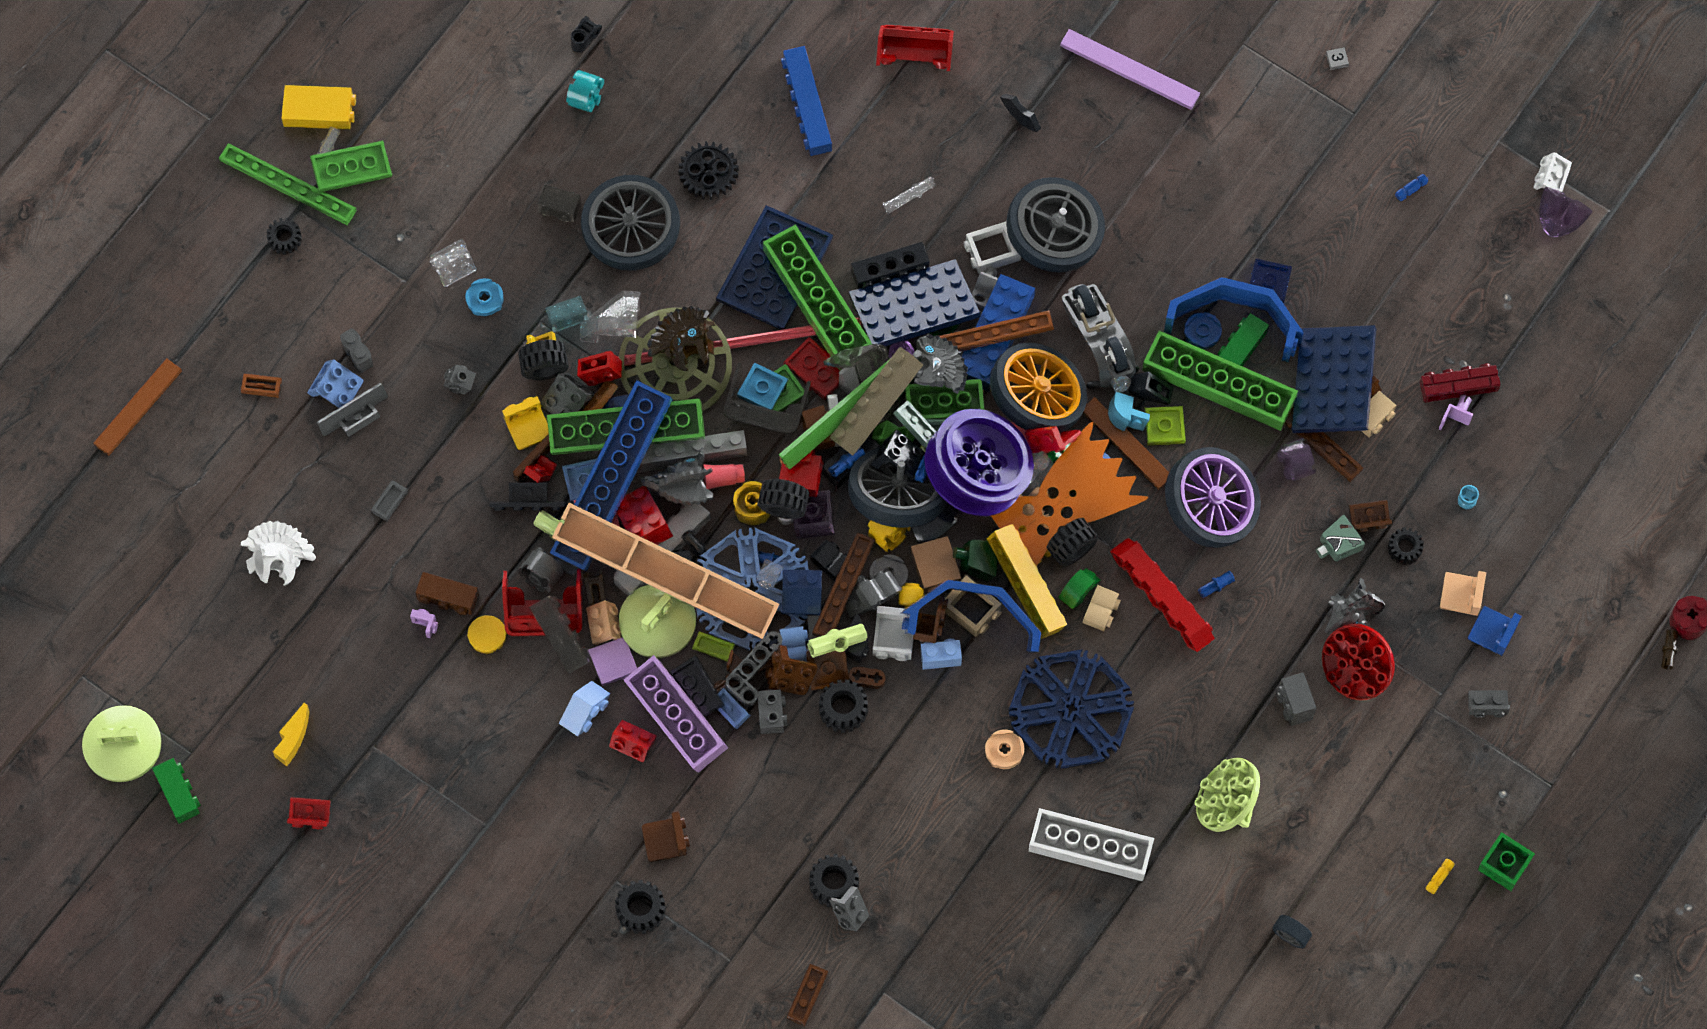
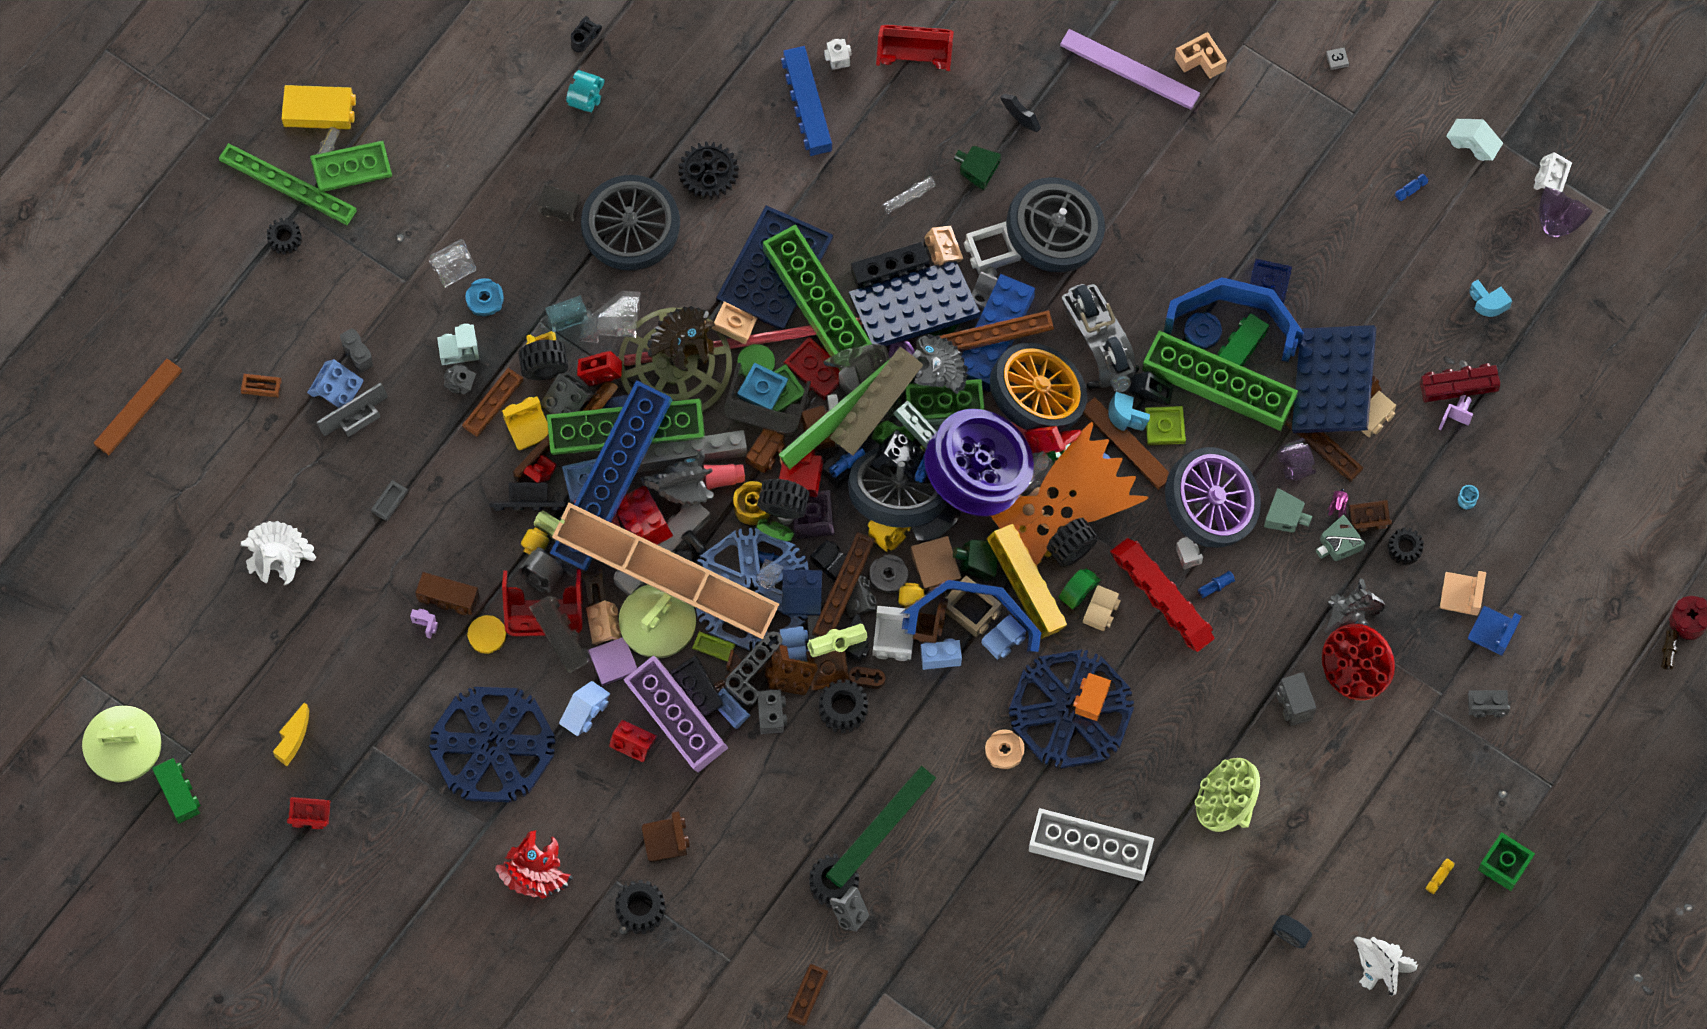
(458, 347): none -> light aqua brick
(492, 402): none -> dark orange tile
(497, 756): none -> dark blue plate
(533, 539): none -> yellow head
(533, 870): none -> red piece
(734, 323): none -> light nougat tile
(756, 354): none -> bright green tile
(765, 450): none -> dark orange brick
(775, 529): none -> bright green tile
(838, 54): none -> white brick
(878, 590): dark grey brick -> none
(880, 827): none -> dark green tile
(943, 245): none -> light nougat bracket
(978, 165): none -> dark green torso
(1003, 637): none -> light blue brick
(1092, 696): none -> orange brick
(1188, 553): none -> white brick
(1201, 52): none -> light nougat brick
(1286, 513): none -> sand green torso
(1339, 502): none -> flat silver piece
(1382, 962): none -> white piece
(1476, 136): none -> light aqua brick
(1489, 304): none -> medium azure brick

